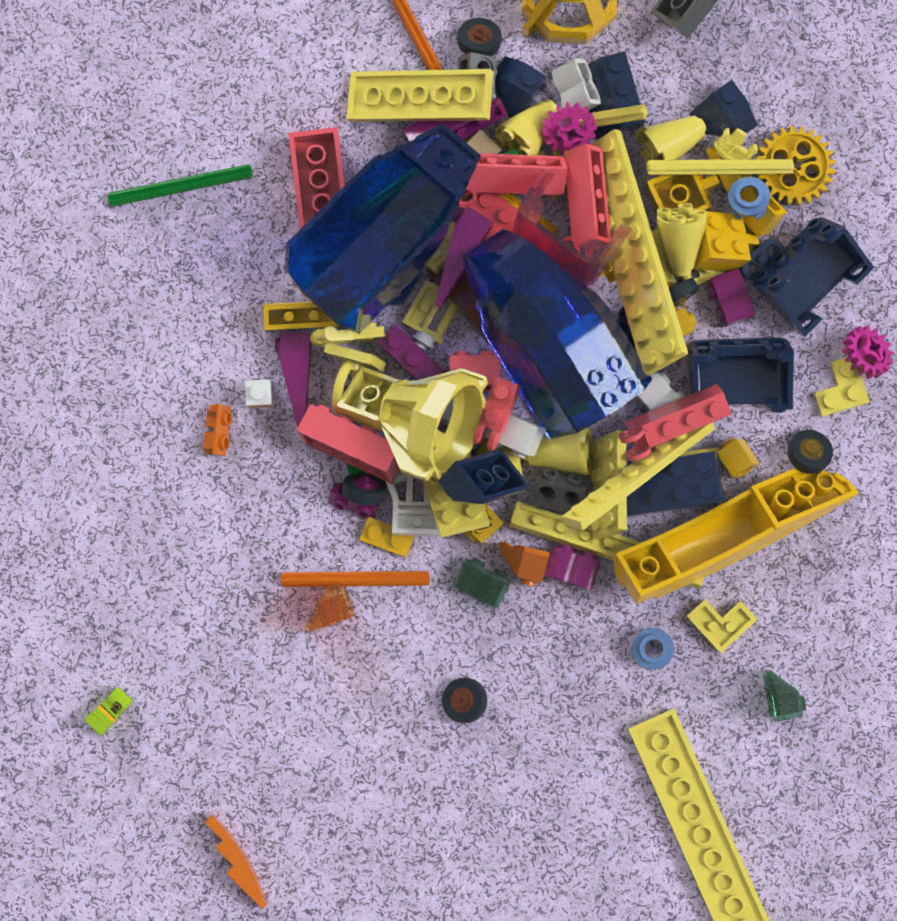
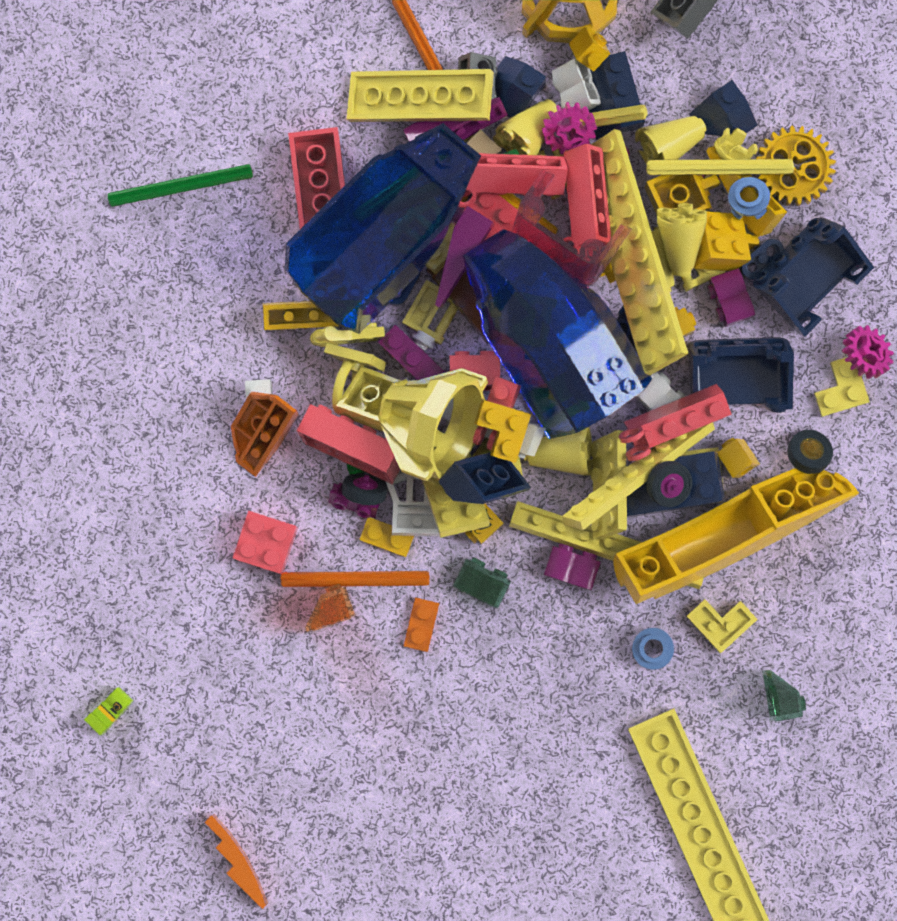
(219, 418): orange hinge -> none
(260, 429): none -> orange wedge
(265, 542): none -> coral brick
(295, 359): magenta slope -> none
(421, 624): none -> orange plate
(464, 700): black wheel -> none
(479, 37): black wheel -> none
(510, 428): none -> yellow plate
(525, 562): orange slope -> none
(558, 490): dark grey brick -> none
(589, 48): none -> yellow brick
(669, 483): none -> black wheel
(682, 291): black wheel -> none

